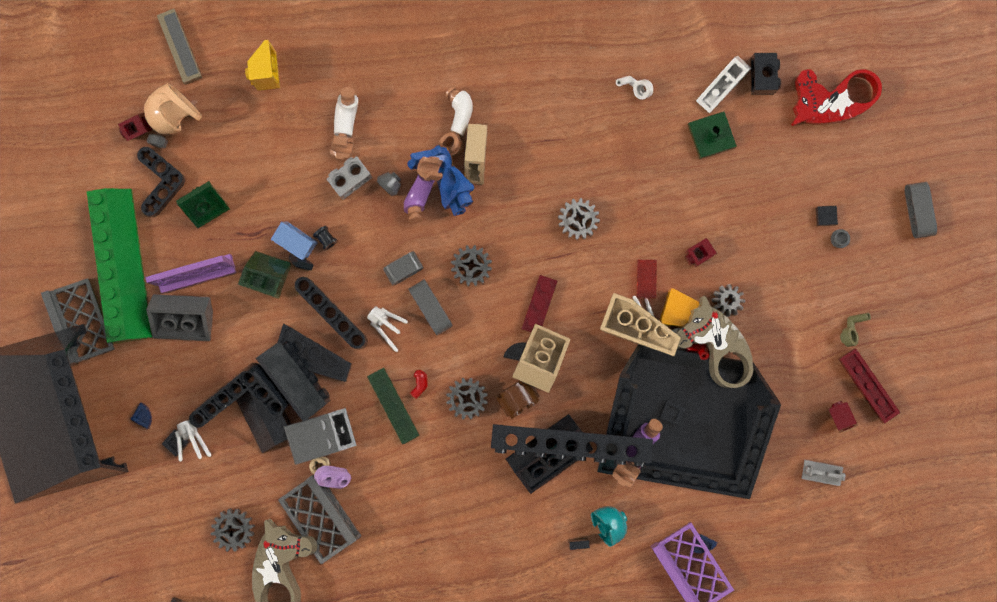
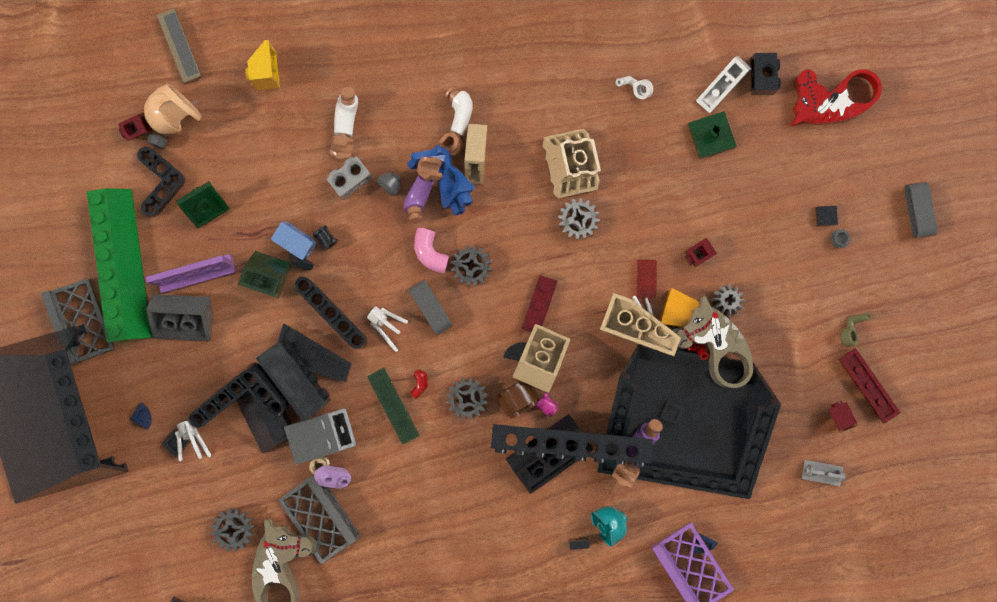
(403, 268): dark grey beam -> none
(426, 253): none -> bright pink cylinder
(547, 405): none -> dark pink brick
(572, 163): none -> tan slope

